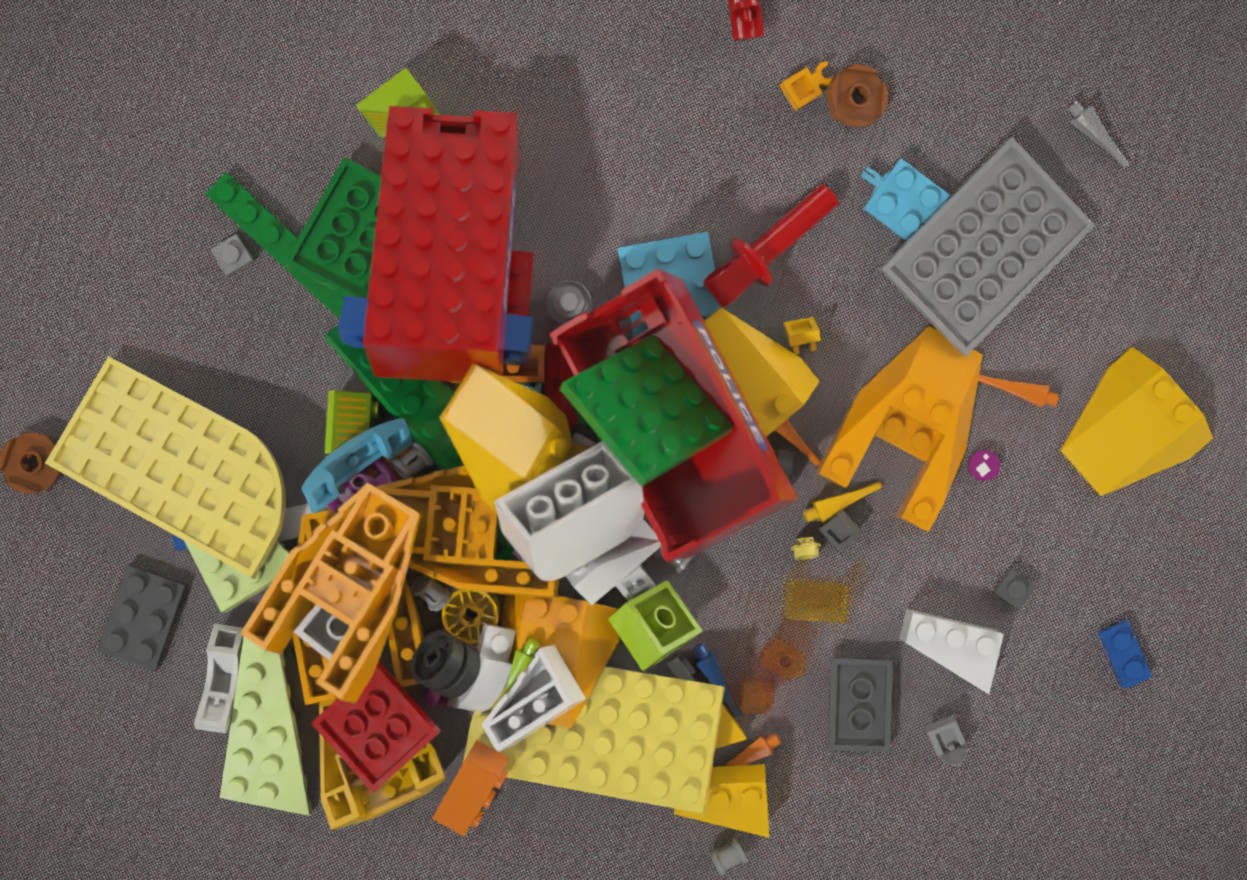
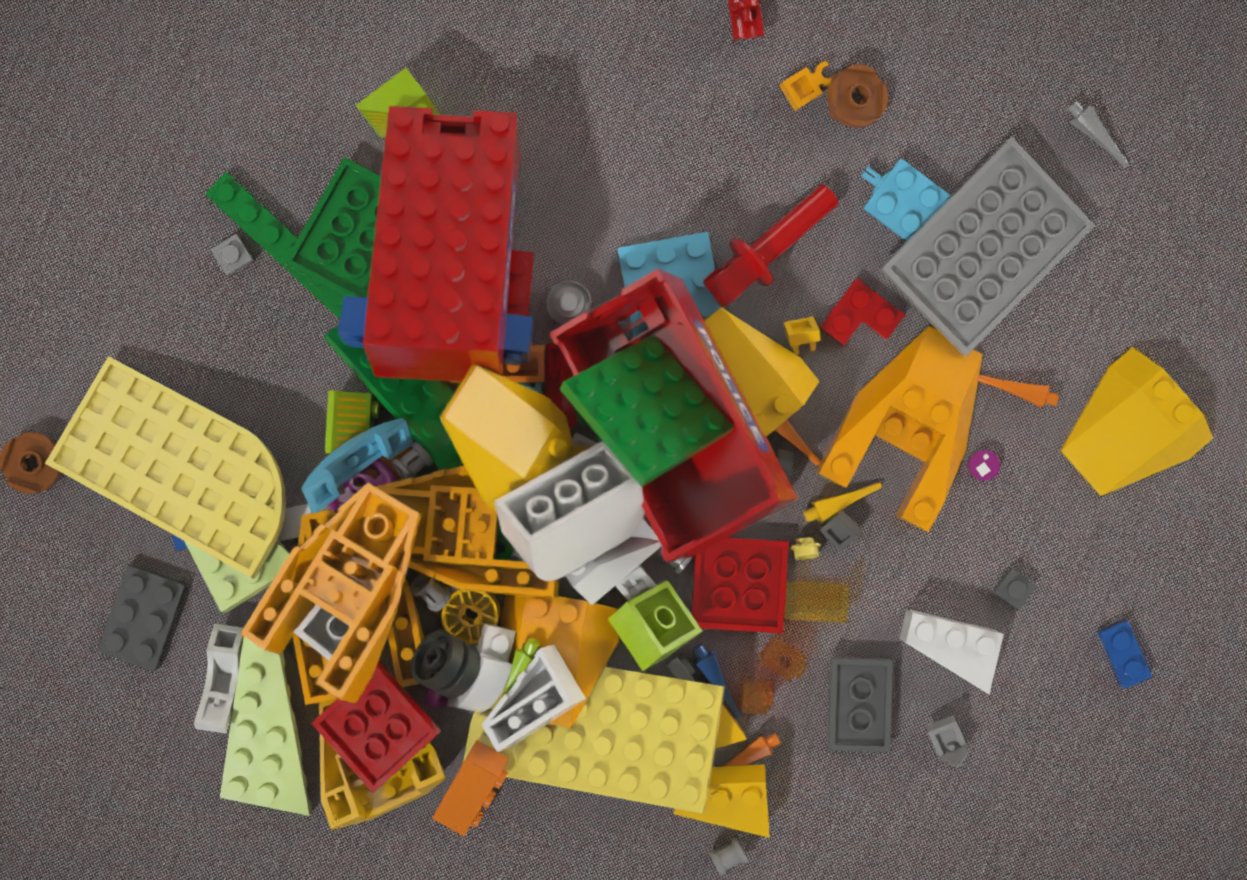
(741, 585): none -> red plate
(860, 306): none -> red plate

